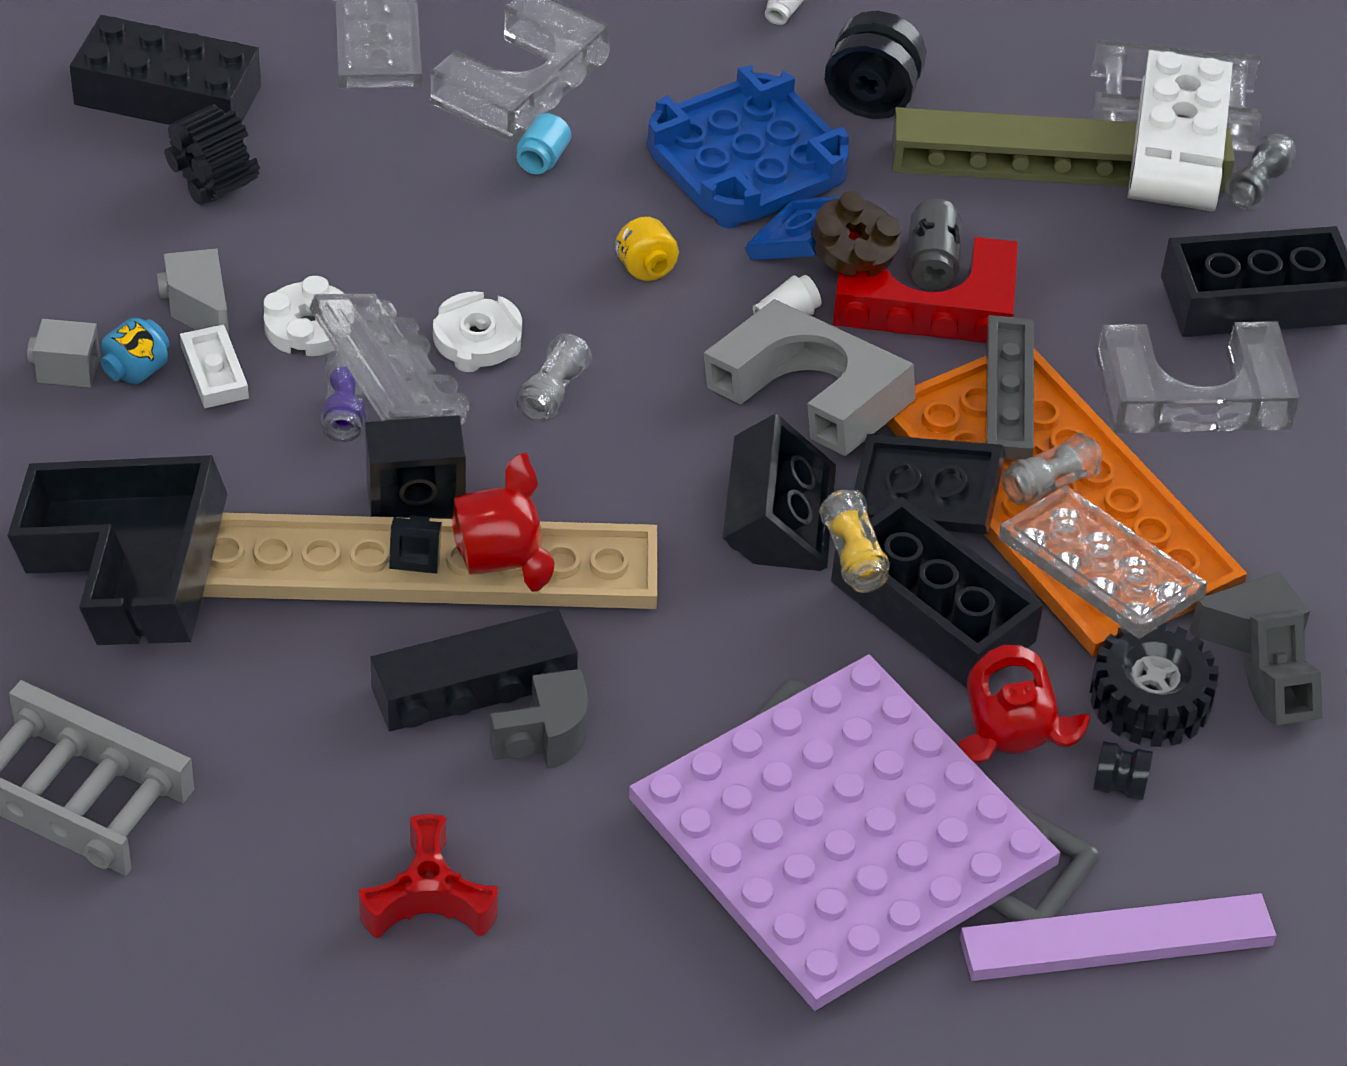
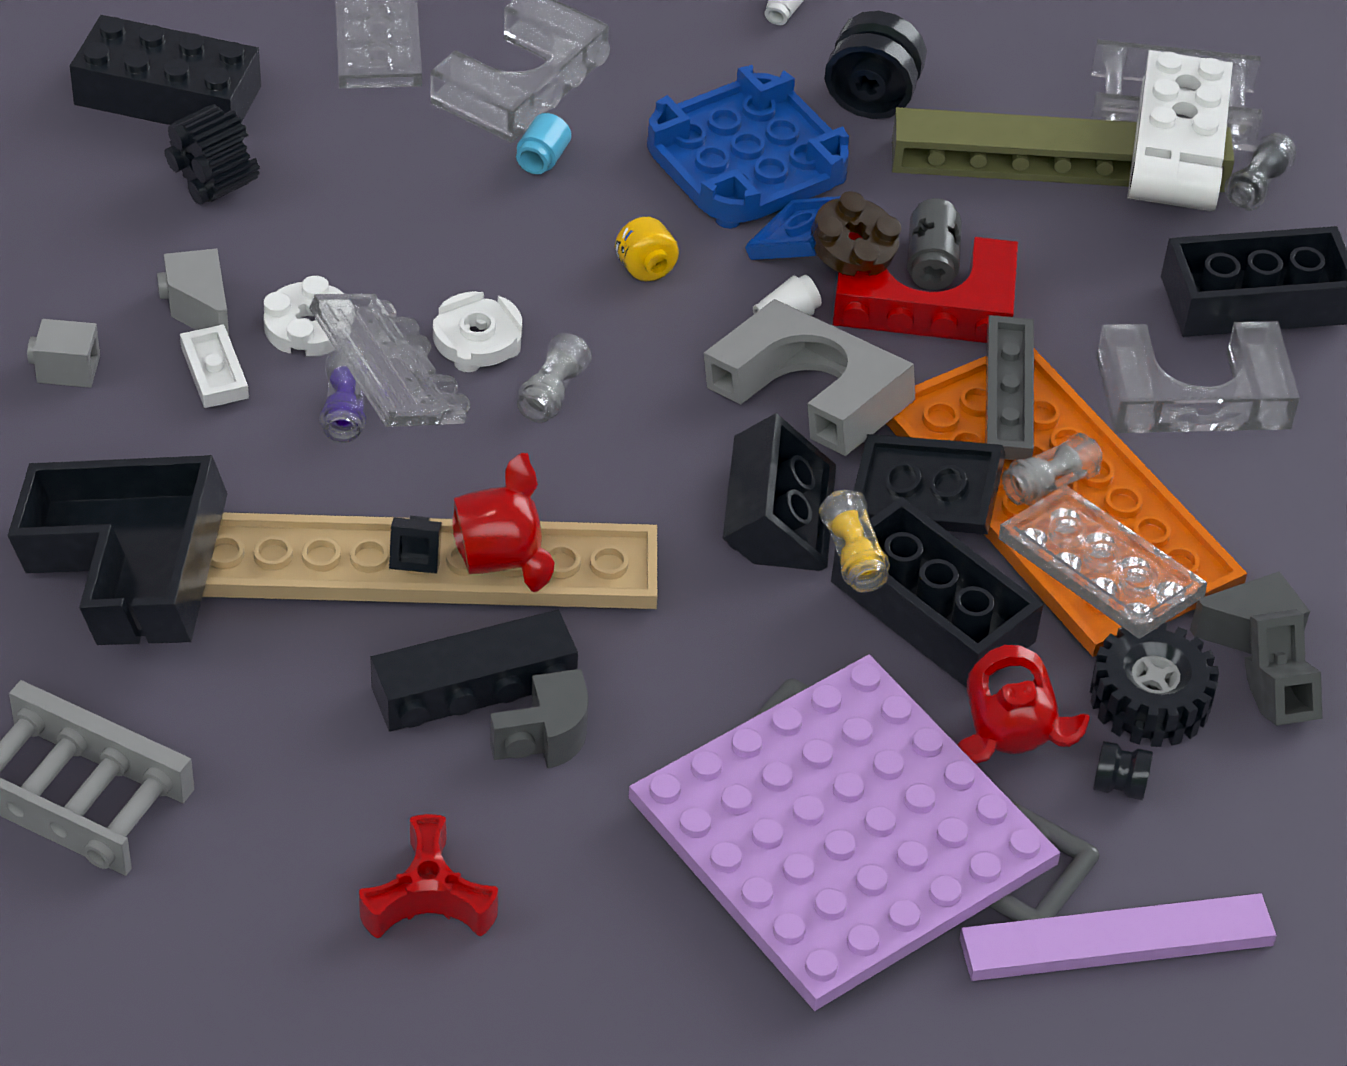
(134, 350): dark azure head -> none
(415, 466): black brick -> none

